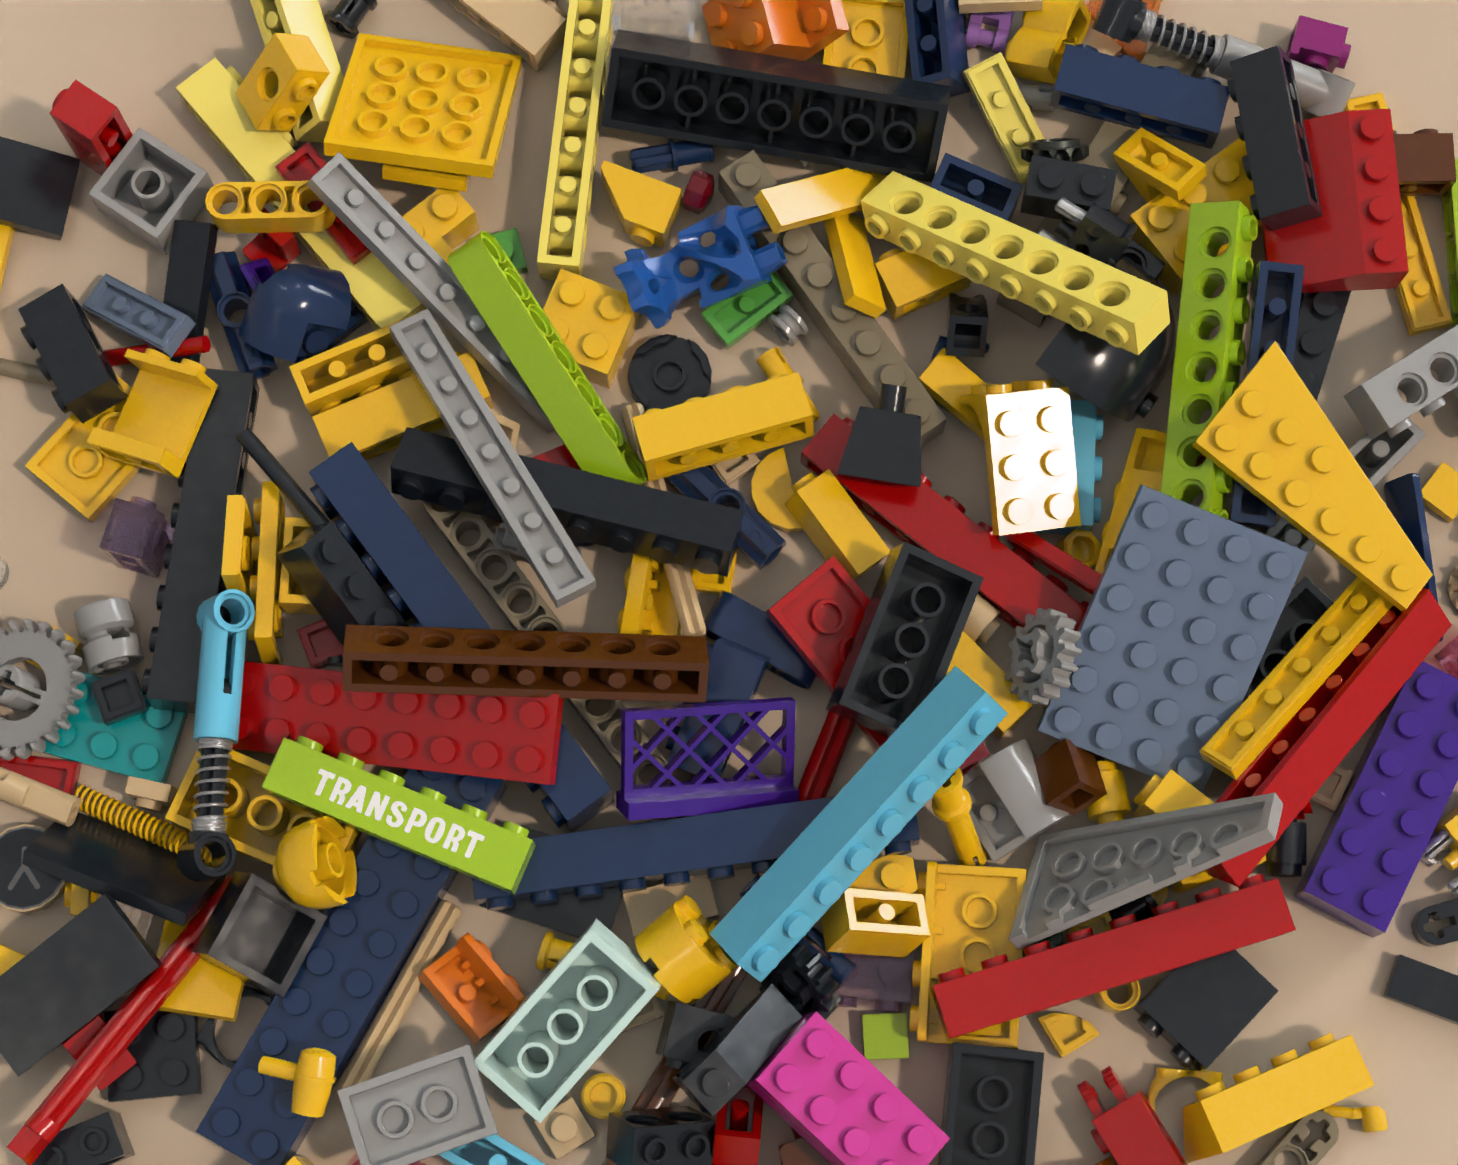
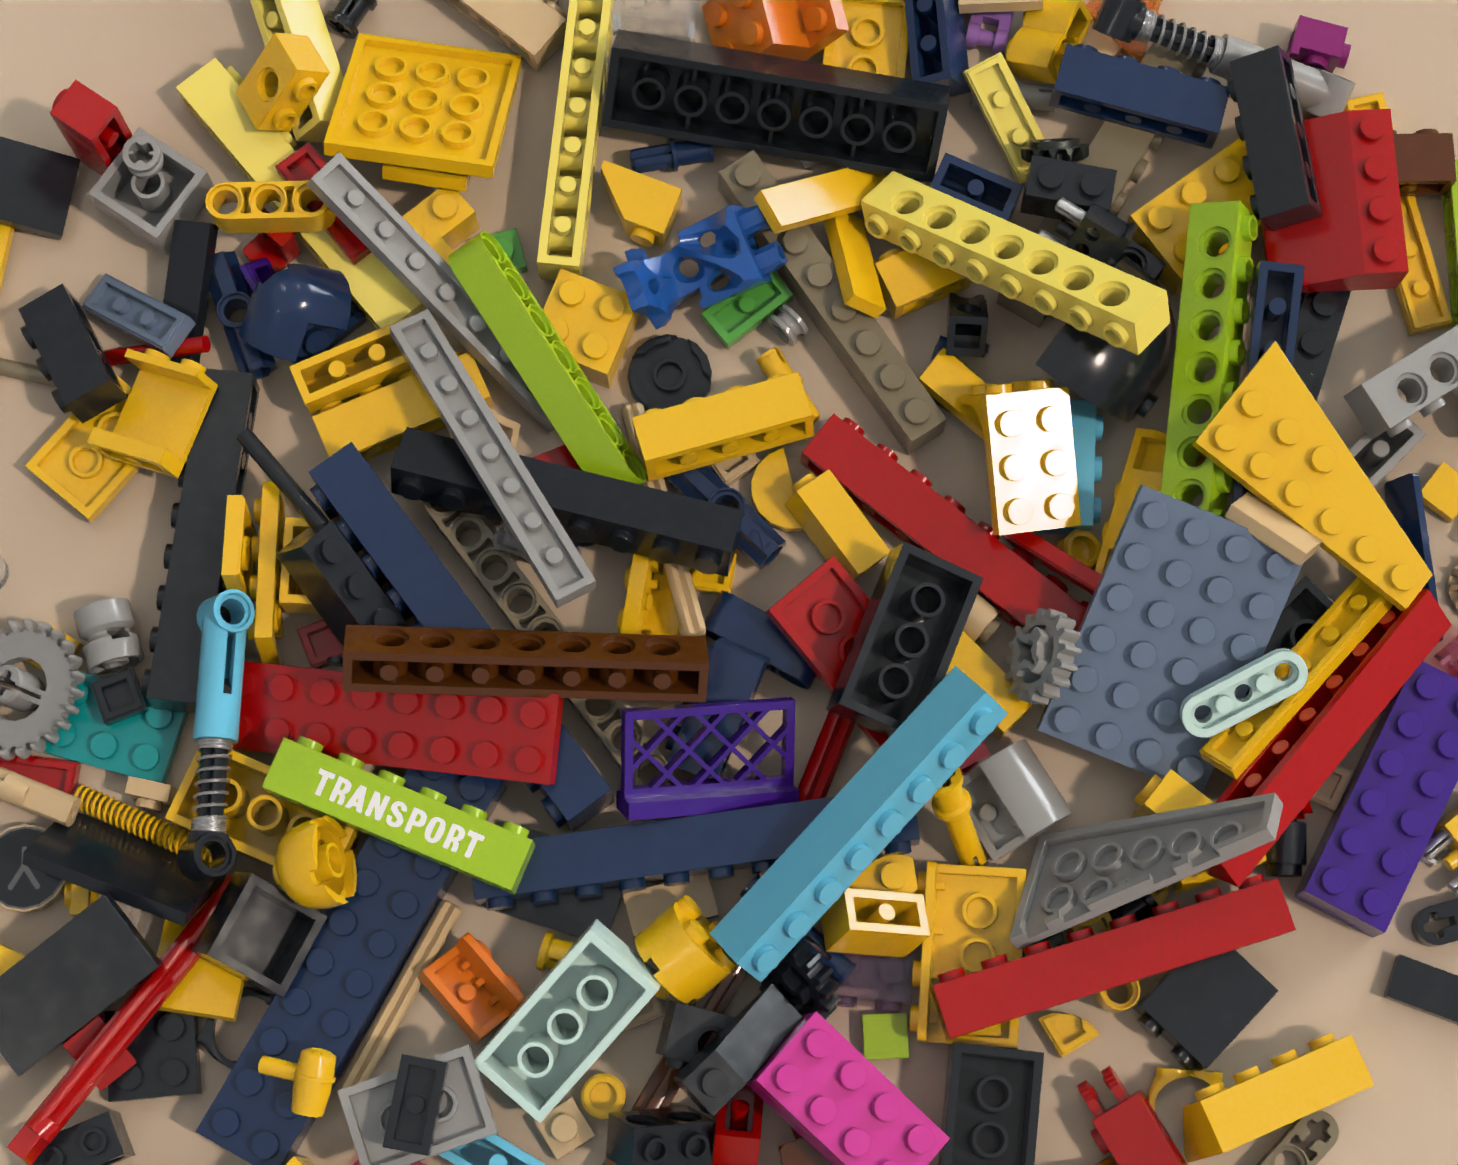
(137, 536): clear purple brick -> none
(145, 144): none -> light grey bush
(415, 1105): none -> black plate
(698, 191): dark red tile -> none
(885, 441): black torso -> none
(1069, 777): reddish brown brick -> none
(1116, 802): yellow brick -> none
(1158, 166): yellow slope -> none
(1264, 692): none -> light aqua plate
(1273, 529): none -> tan tile
(1372, 1117): yellow hand -> none

